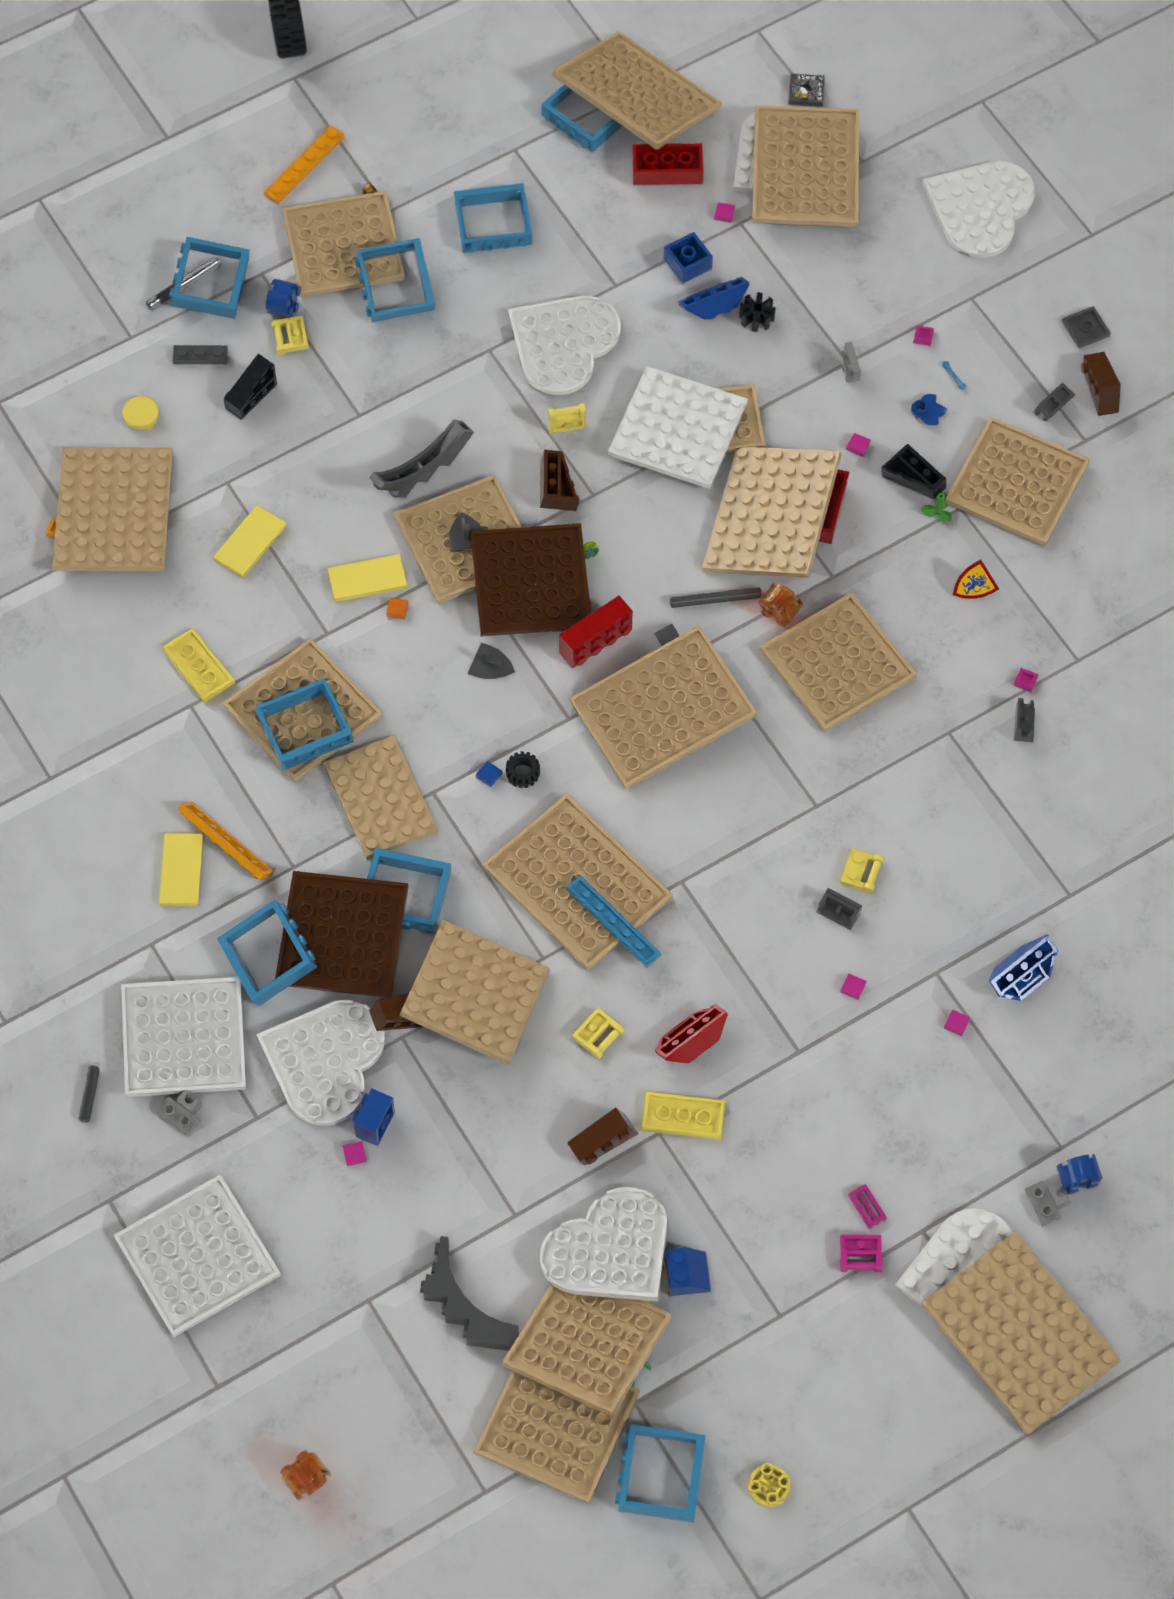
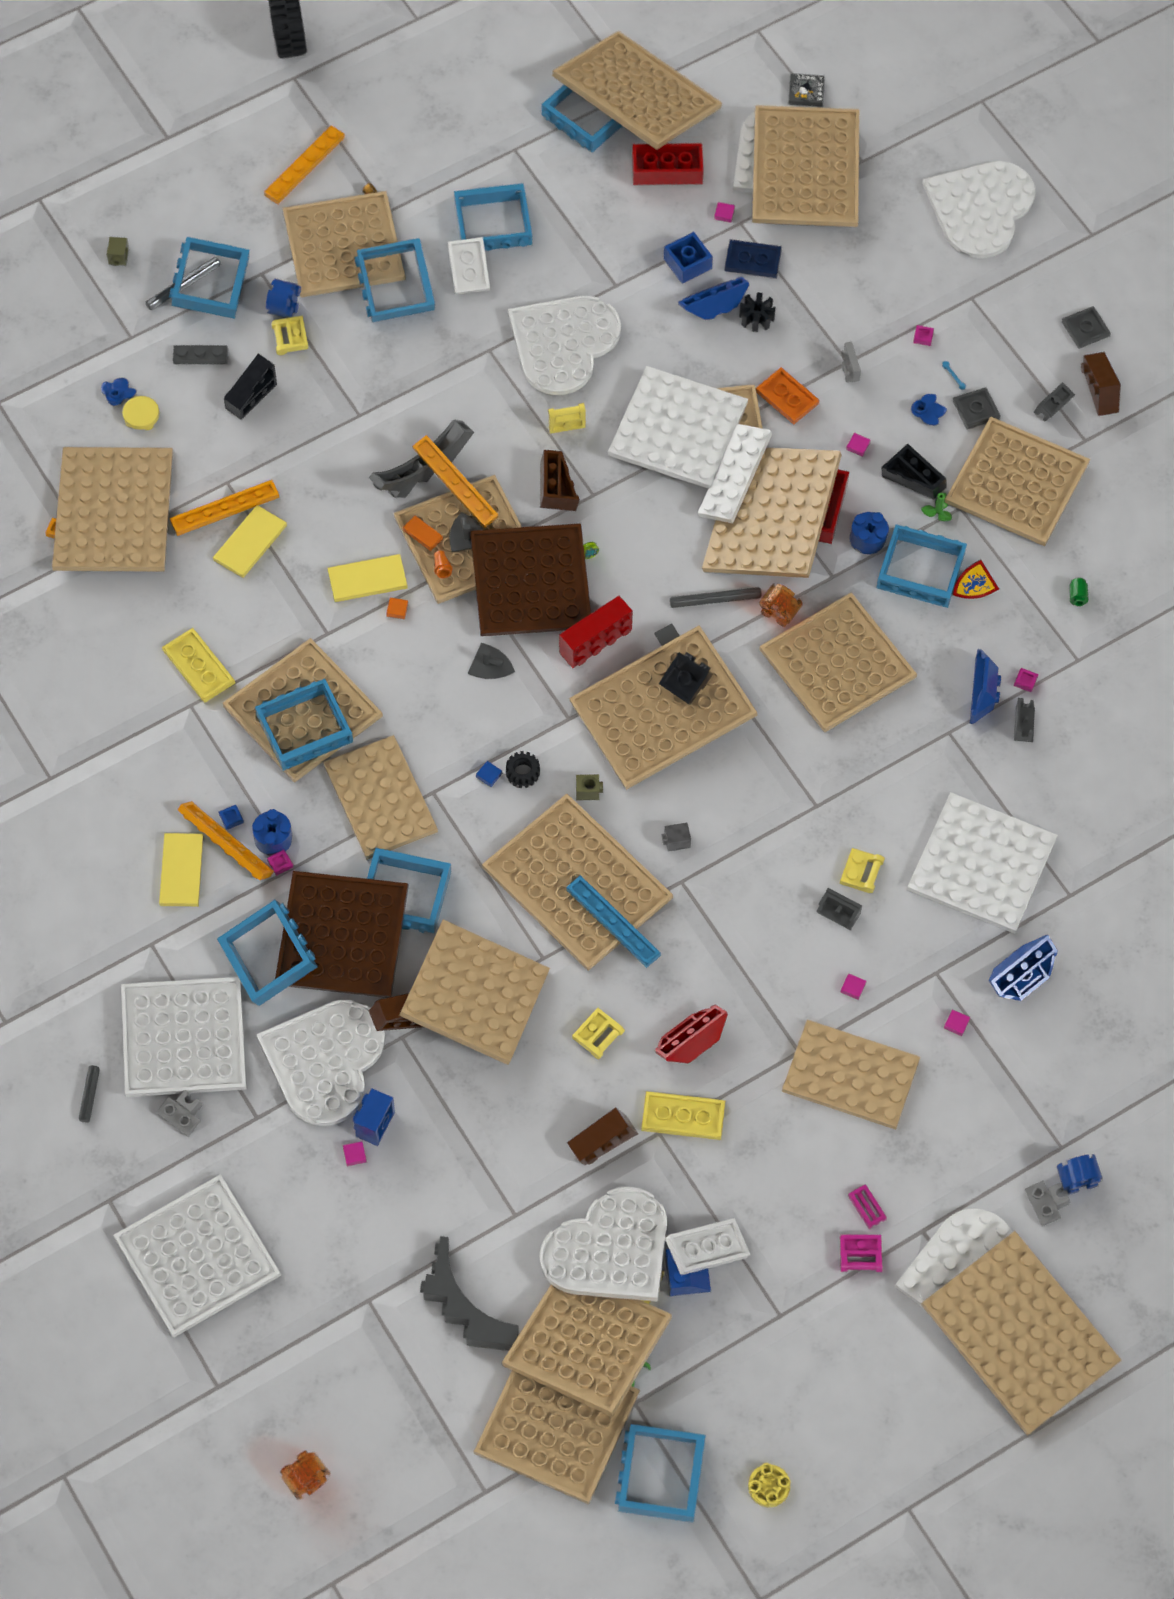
(117, 251): none -> olive brick
(117, 391): none -> blue plate
(224, 507): none -> light orange plate
(231, 817): none -> blue tile
(272, 832): none -> blue brick
(280, 862): none -> dark pink tile
(423, 533): none -> orange tile
(442, 565): none -> orange cone
(455, 481): none -> light orange plate
(468, 265): none -> white plate
(582, 792): none -> olive brick
(676, 837): none -> flat silver brick
(686, 677): none -> black plate
(707, 1246): none -> white plate
(735, 473): none -> white plate
(753, 258): none -> dark blue tile
(787, 395): none -> orange plate
(851, 1074): none -> tan plate
(869, 532): none -> blue brick
(912, 589): none -> dark azure window
(976, 407): none -> dark grey tile
(982, 862): none -> white plate
(984, 687): none -> blue wedge
(1078, 592): none -> green brick

